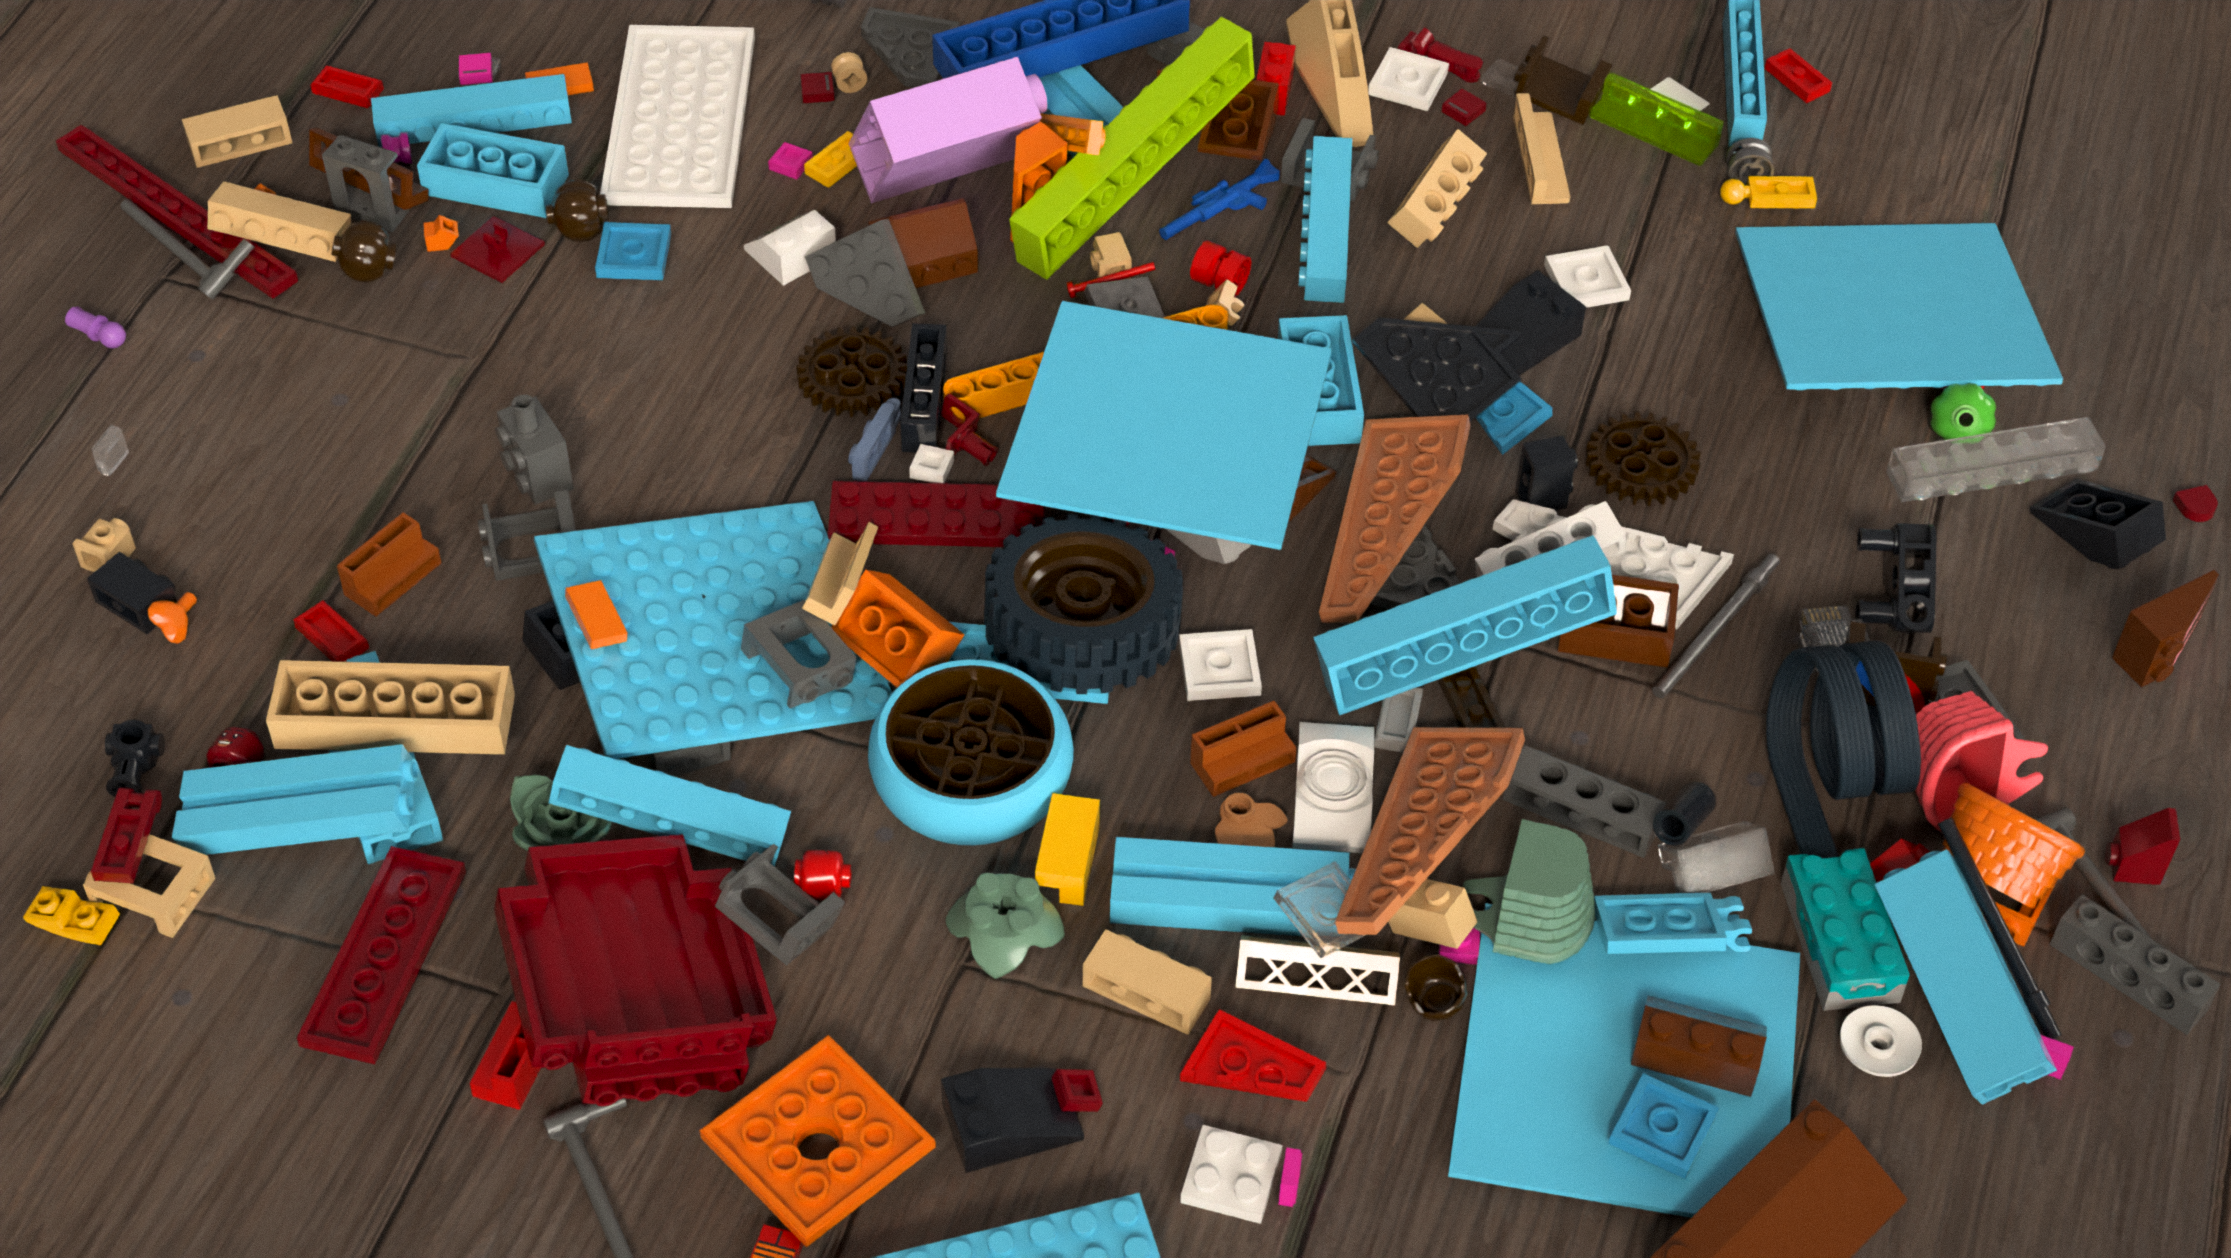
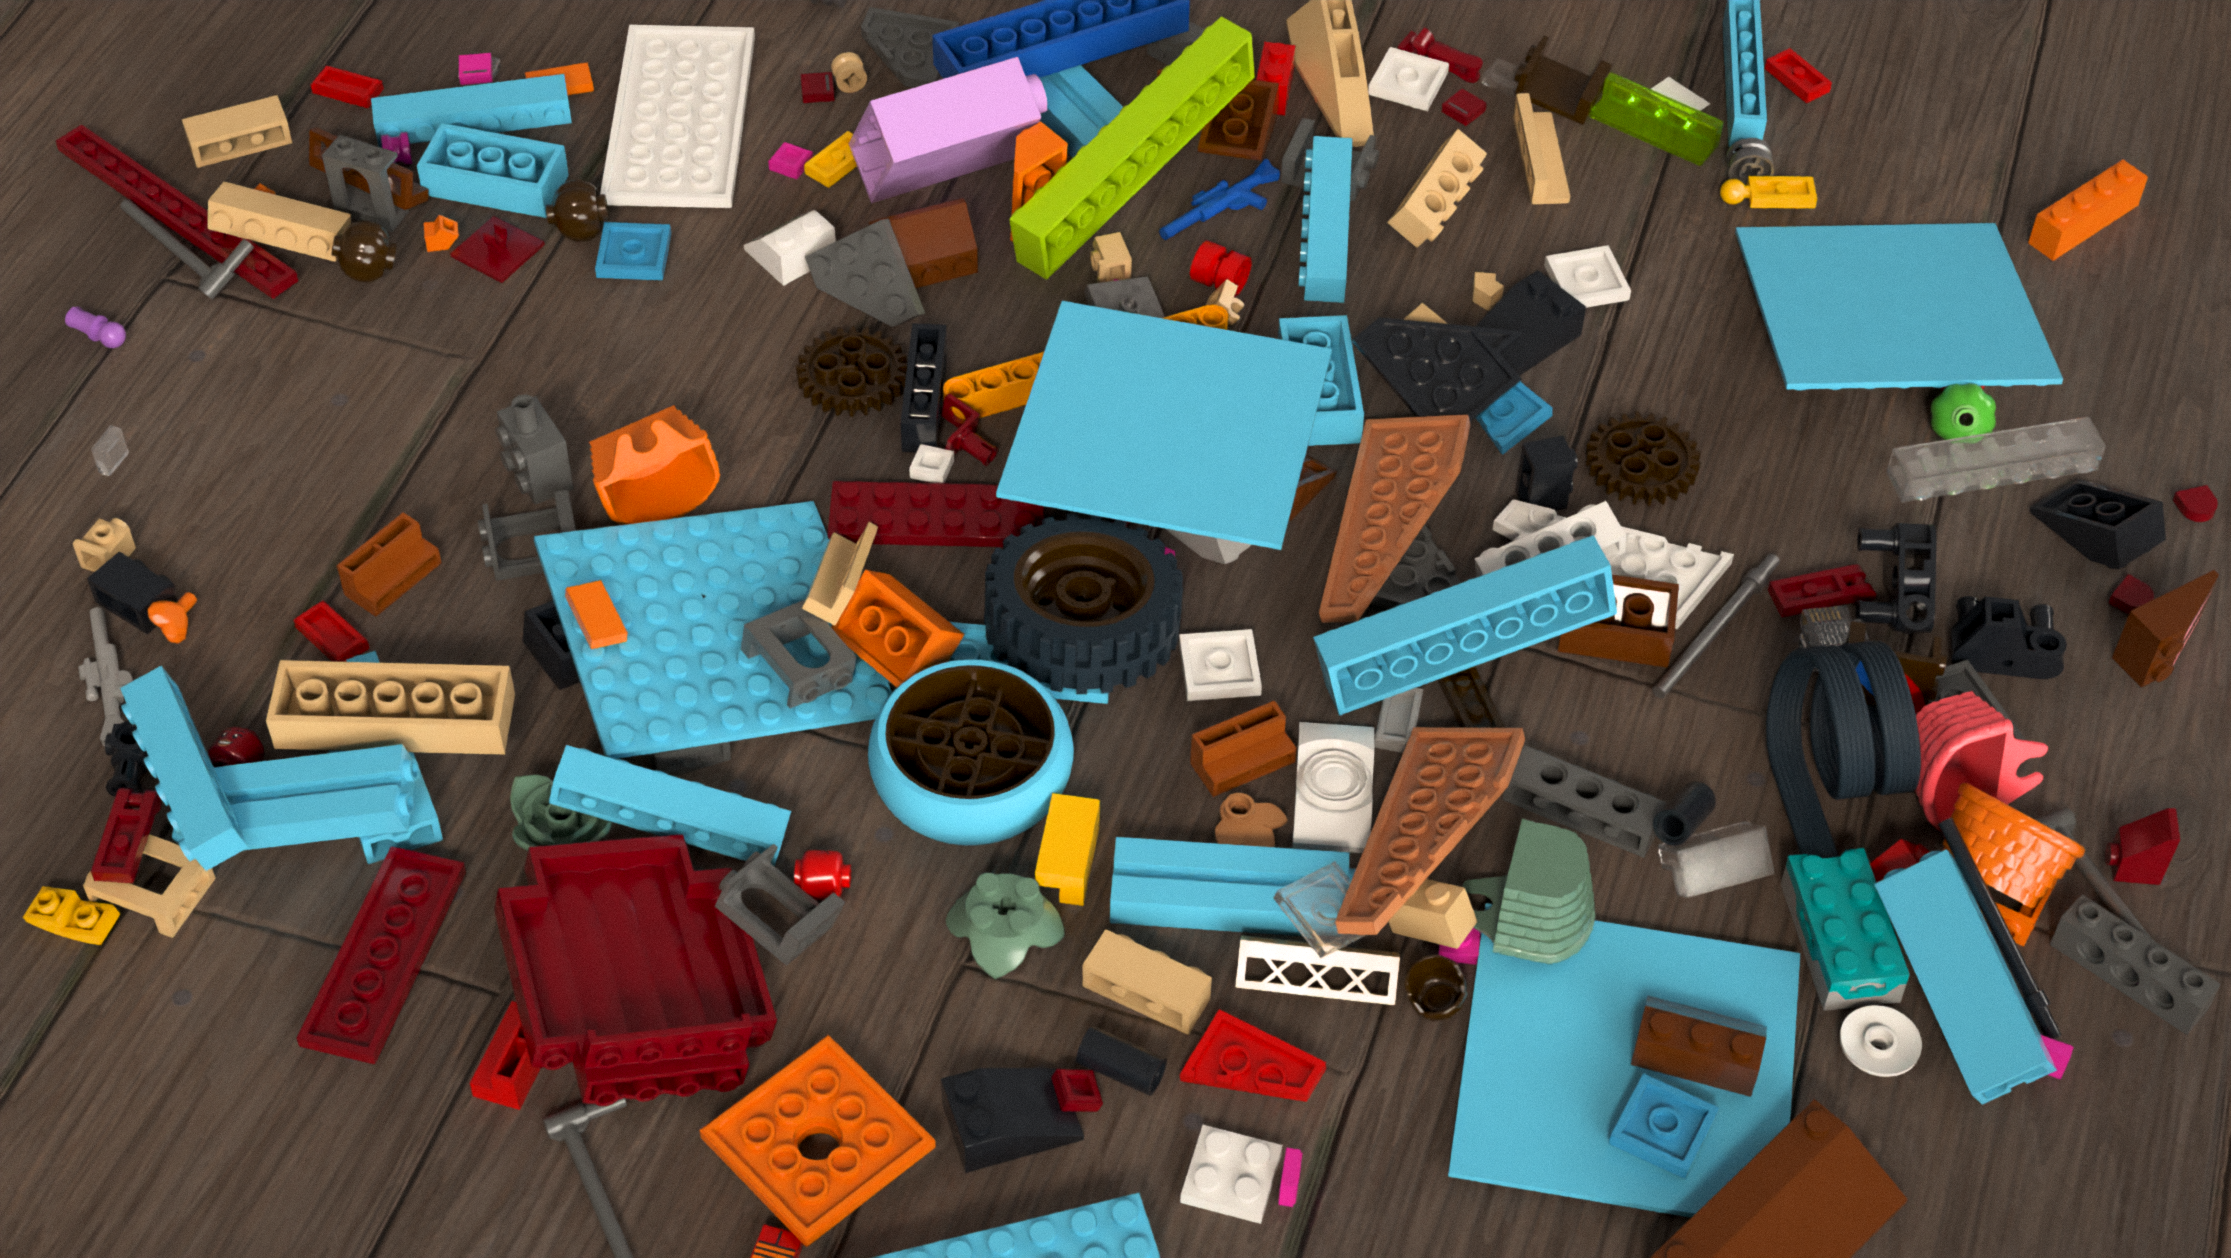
(104, 673): none -> light grey piece
(183, 769): none -> medium azure brick
(654, 468): none -> orange piece
(875, 440): sand blue hinge -> none
(1072, 289): red piece -> none
(1080, 134): light orange plate -> none
(1121, 1060): none -> black pin
(1486, 290): none -> tan piece
(1670, 923): medium azure tile -> none
(1820, 590): none -> dark red plate
(1999, 642): none -> black piece
(2087, 210): none -> orange brick
(2131, 594): none -> dark red tile

